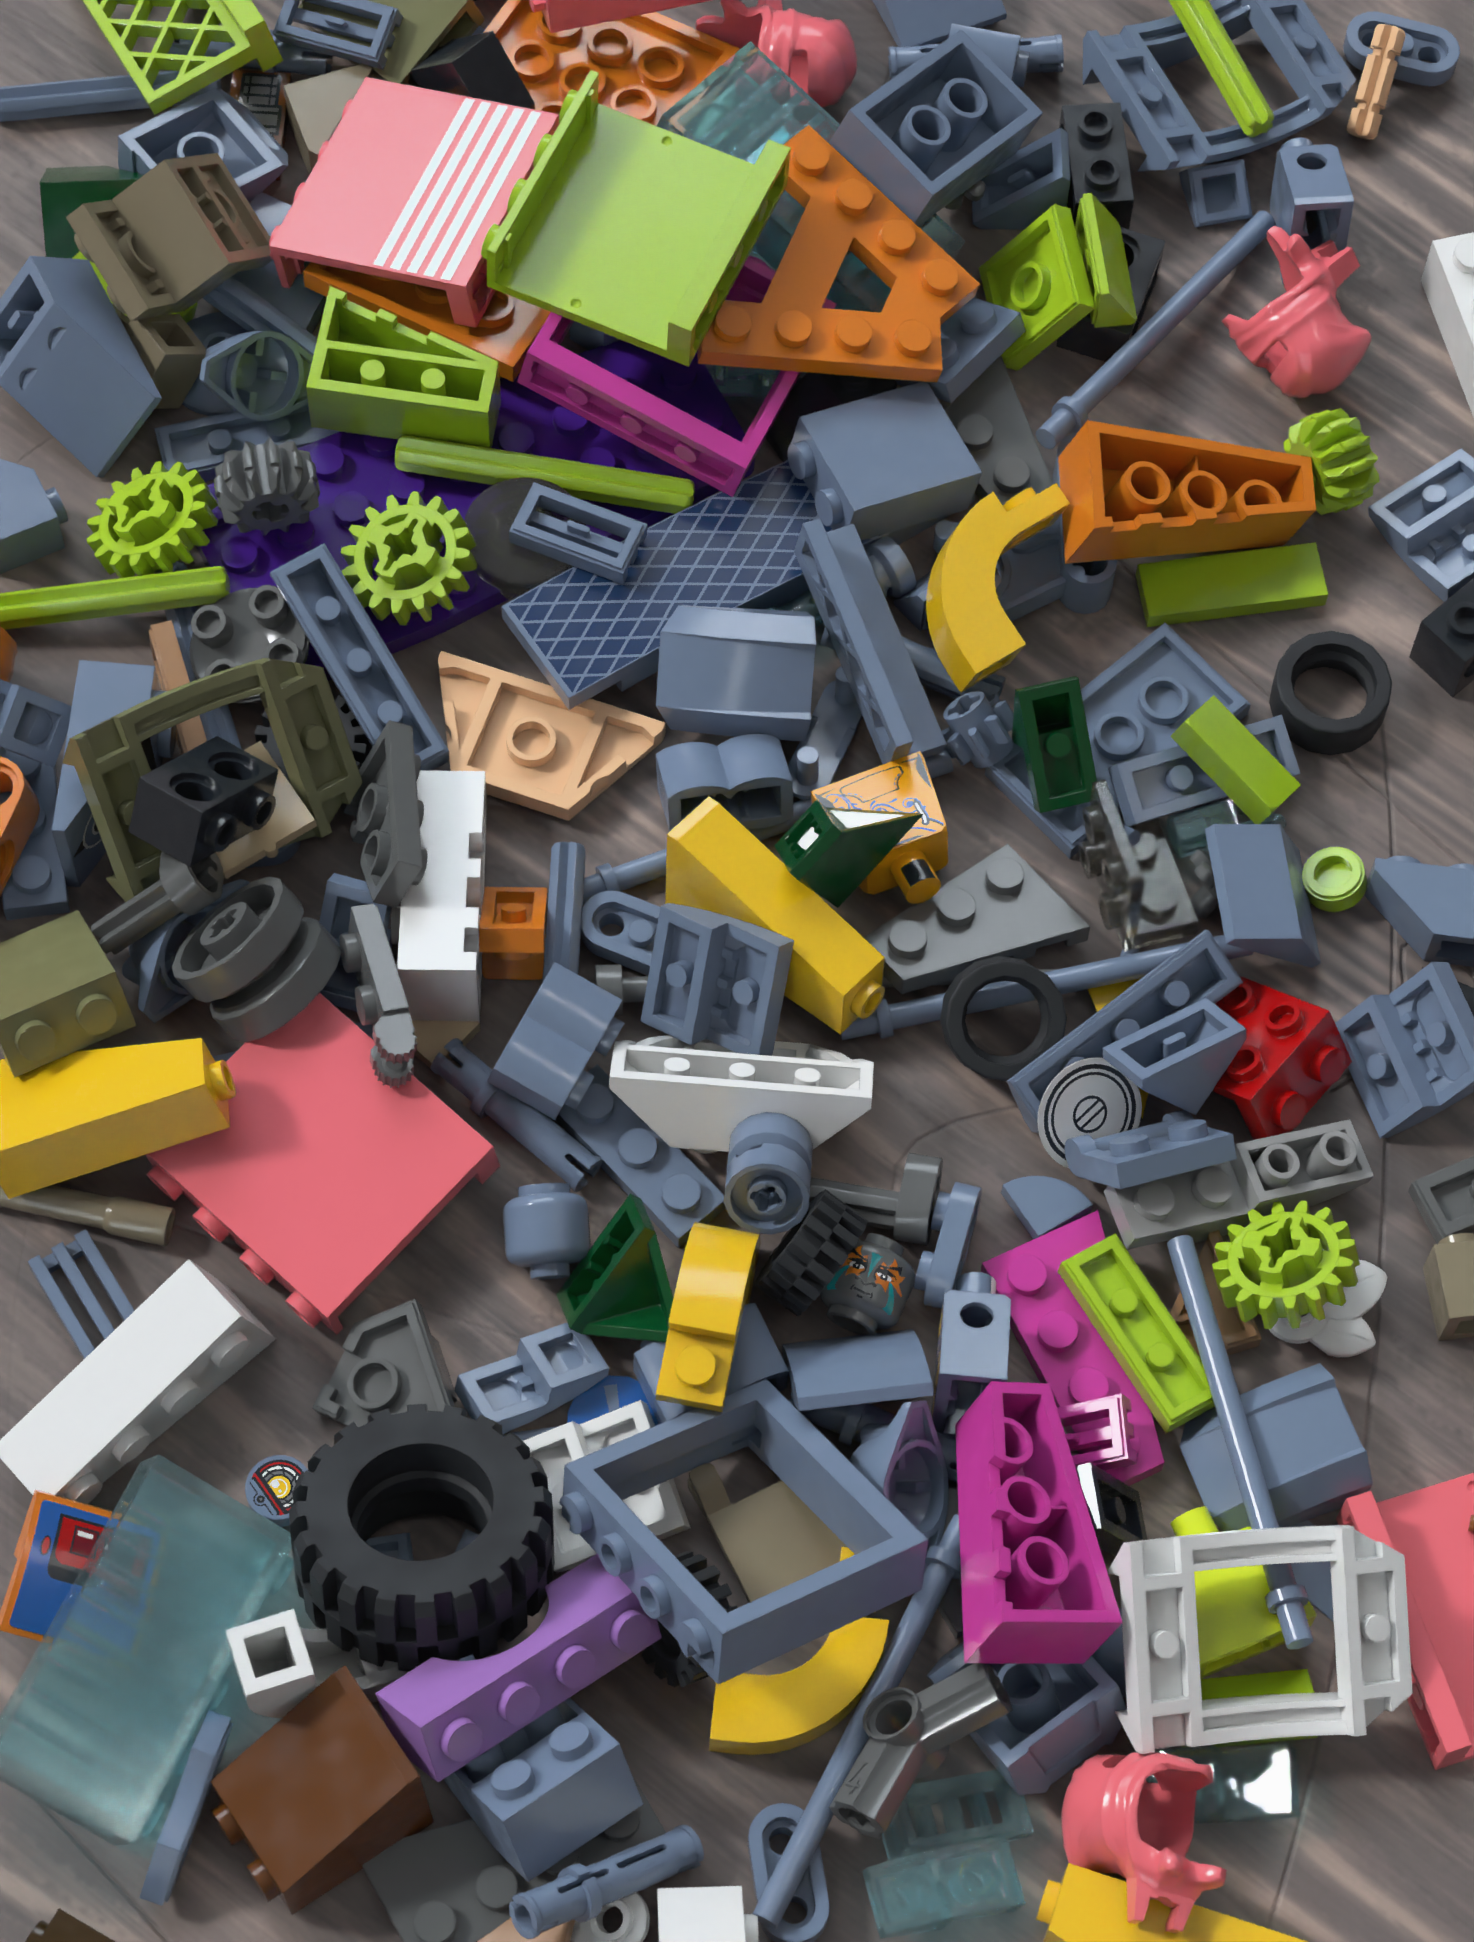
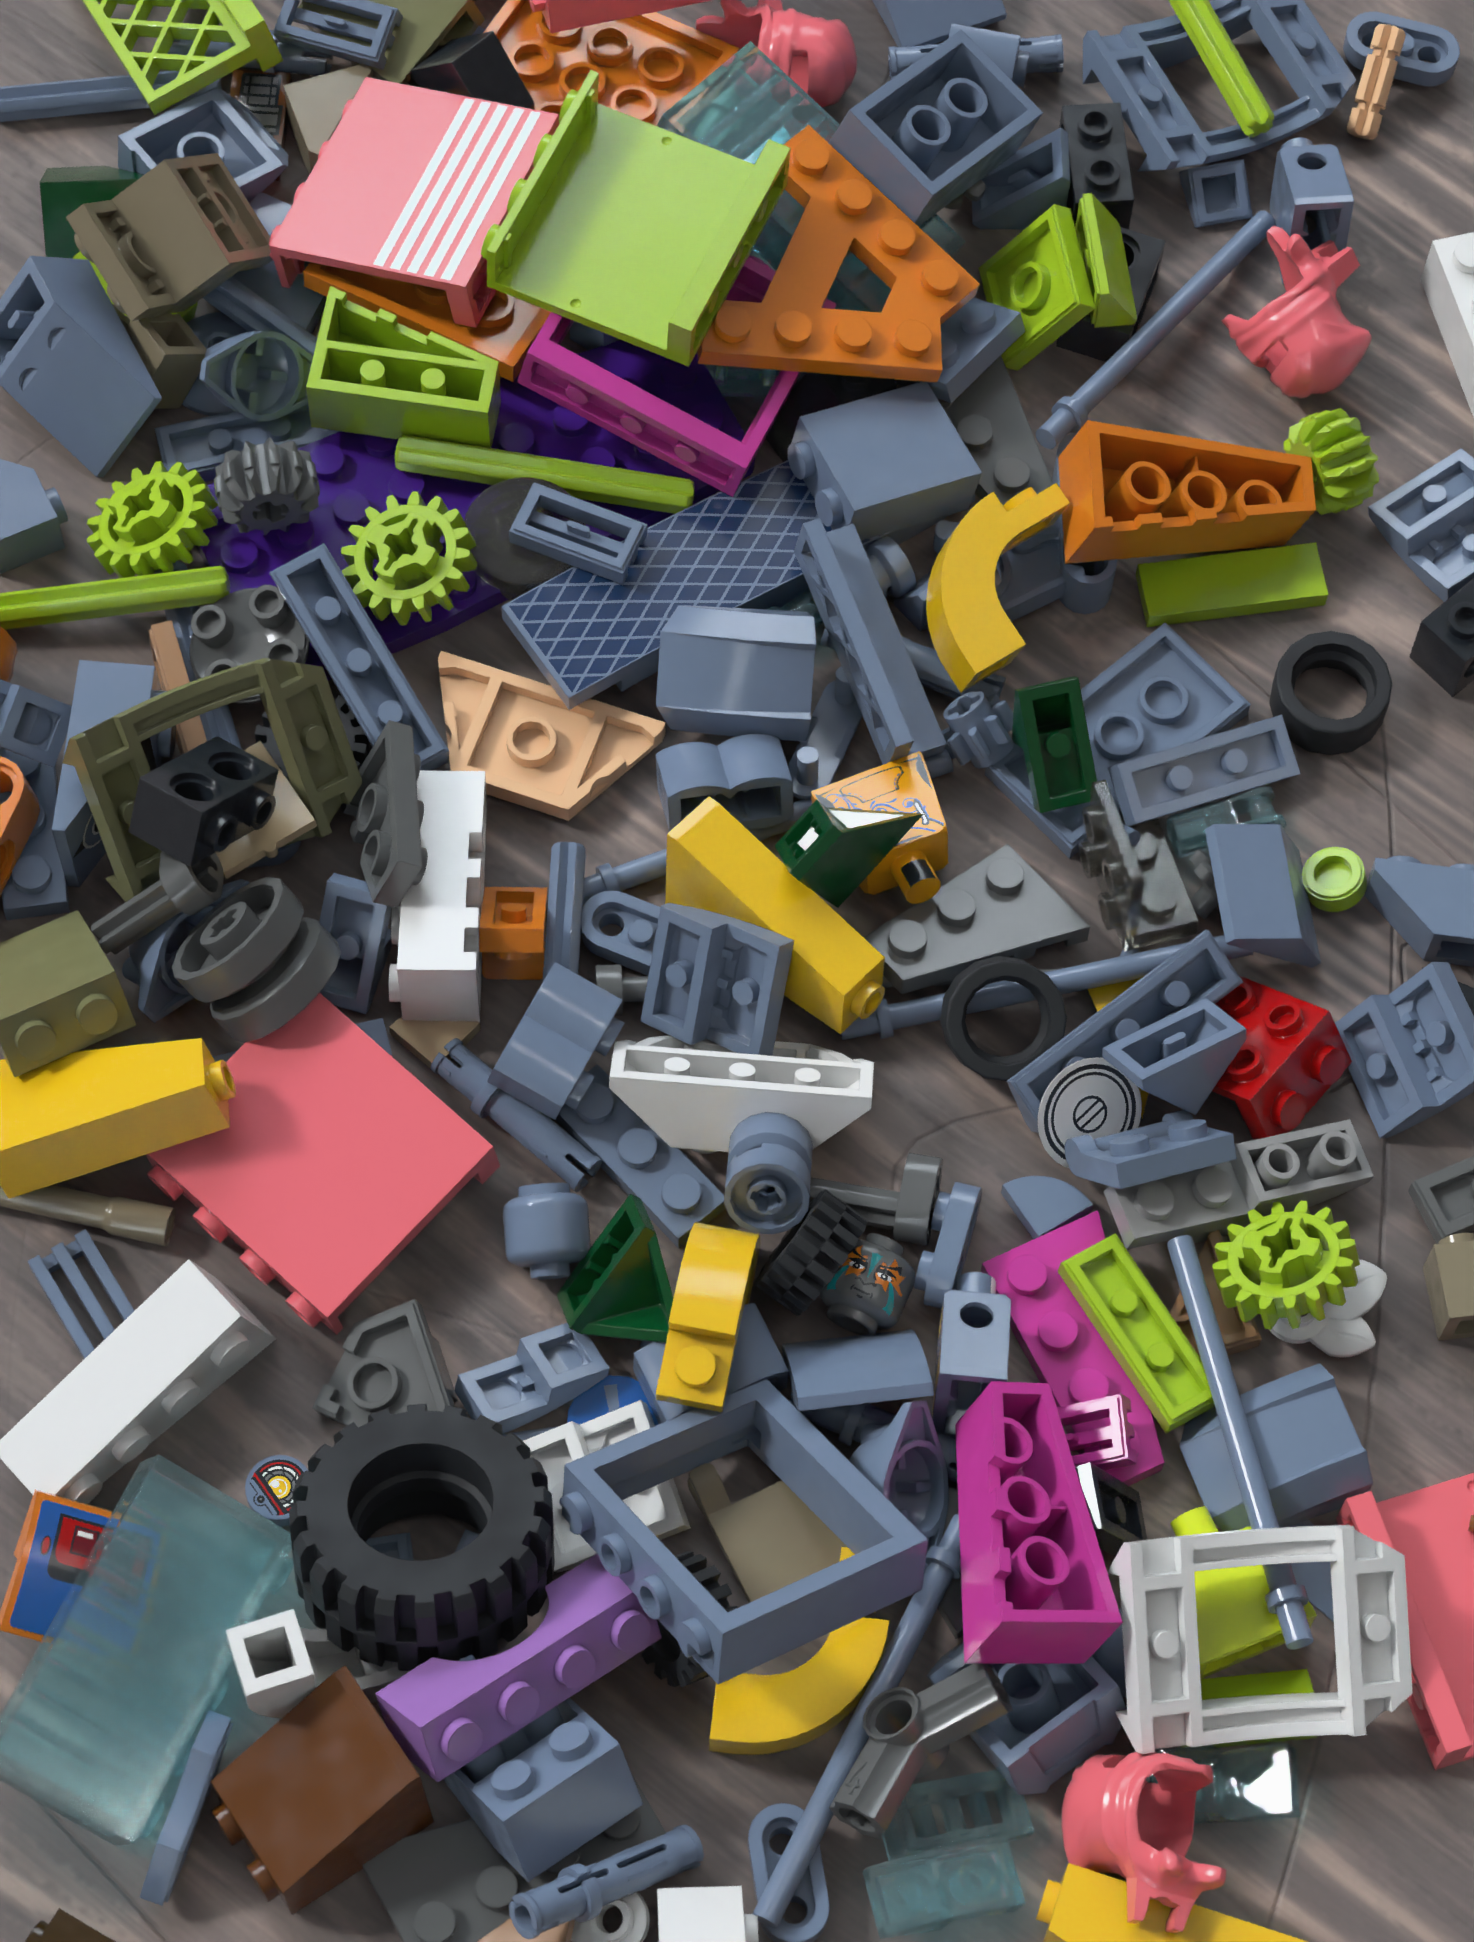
(379, 995): hinge -> none
(1235, 760): lime slope -> none

